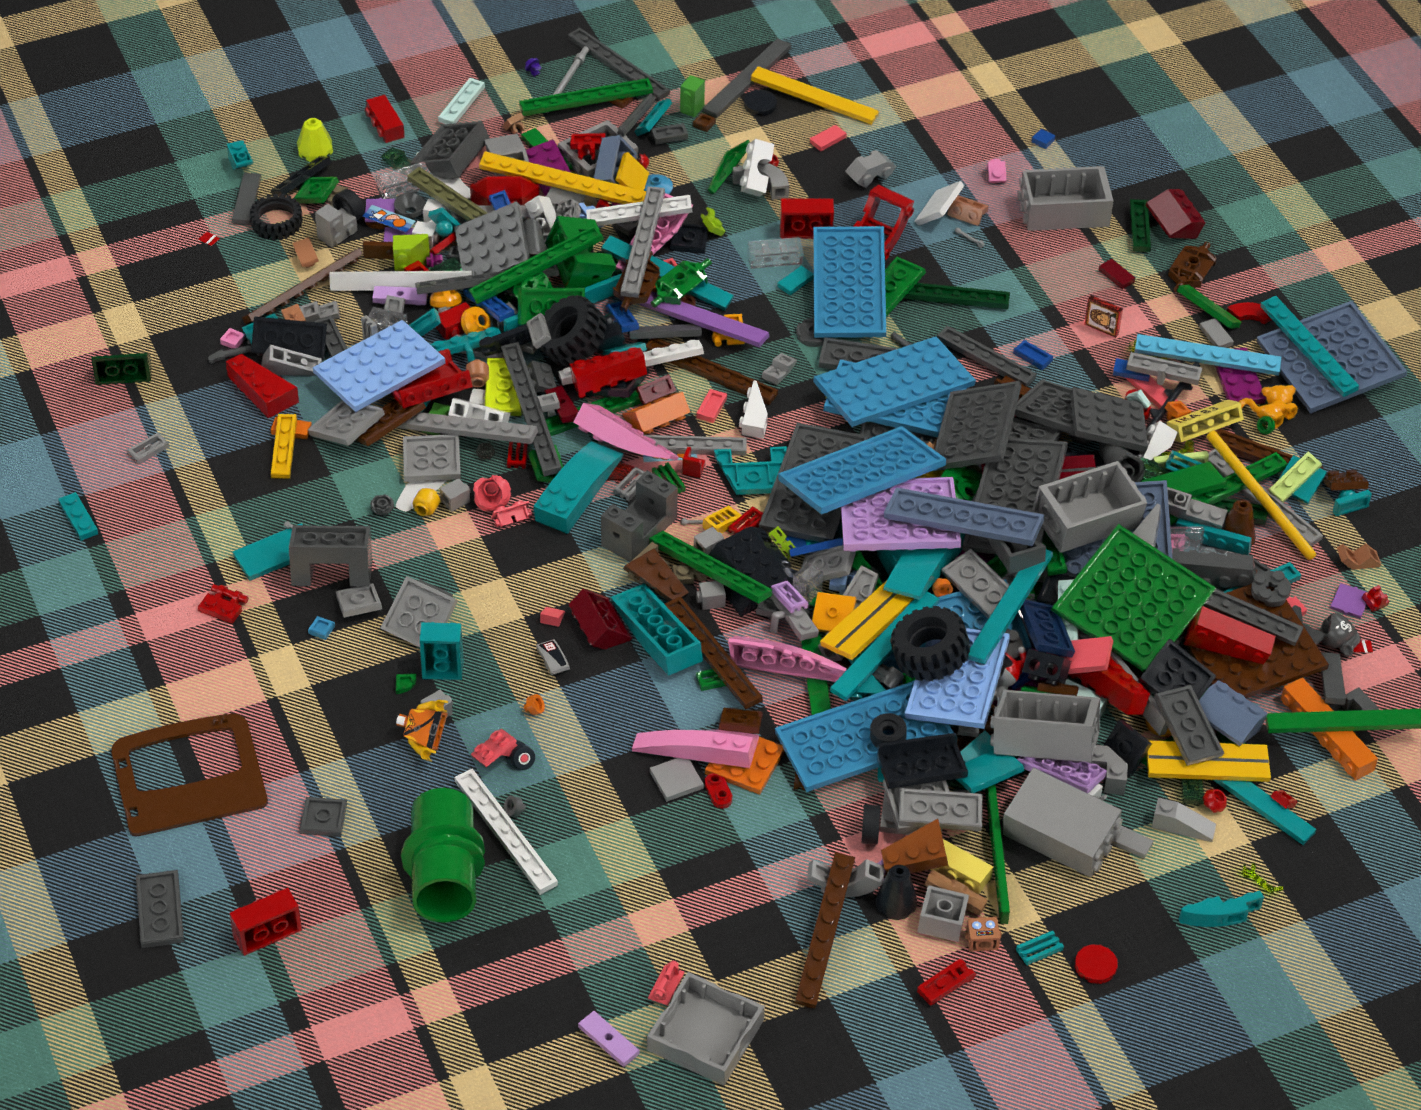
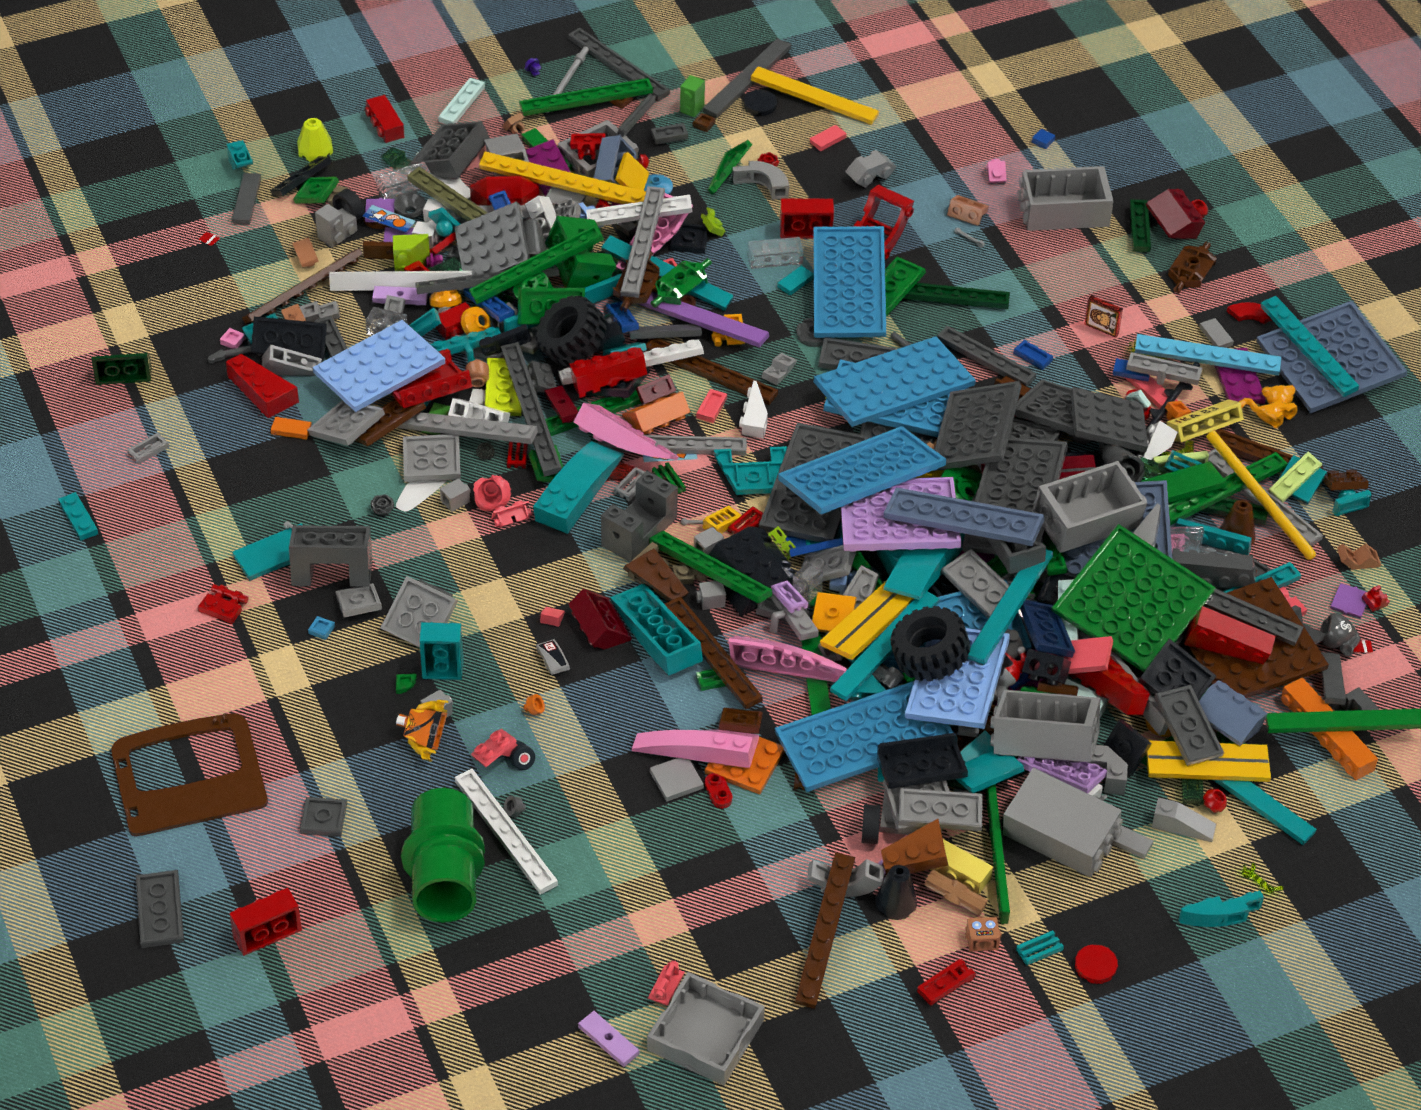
(276, 203): black tyre -> none
(284, 446): yellow tile -> none
(369, 327): light grey tile -> none
(426, 501): yellow head -> none
(538, 330): light grey tile -> none
(549, 403): light grey tile -> none
(653, 116): teal tile -> none
(692, 466): red panel -> none
(753, 181): white arch -> none
(884, 722): black tyre -> none
(939, 203): white tile -> none
(942, 587): orange tile -> none
(943, 913): light grey slope -> none
(1117, 273): dark red tile -> none
(1192, 510): light grey slope -> none
(1201, 207): none -> red plate
(1209, 306): green tile -> none
(1261, 425): green plate -> none
(1271, 579): dark grey plate -> none
(1284, 799): red tile -> none

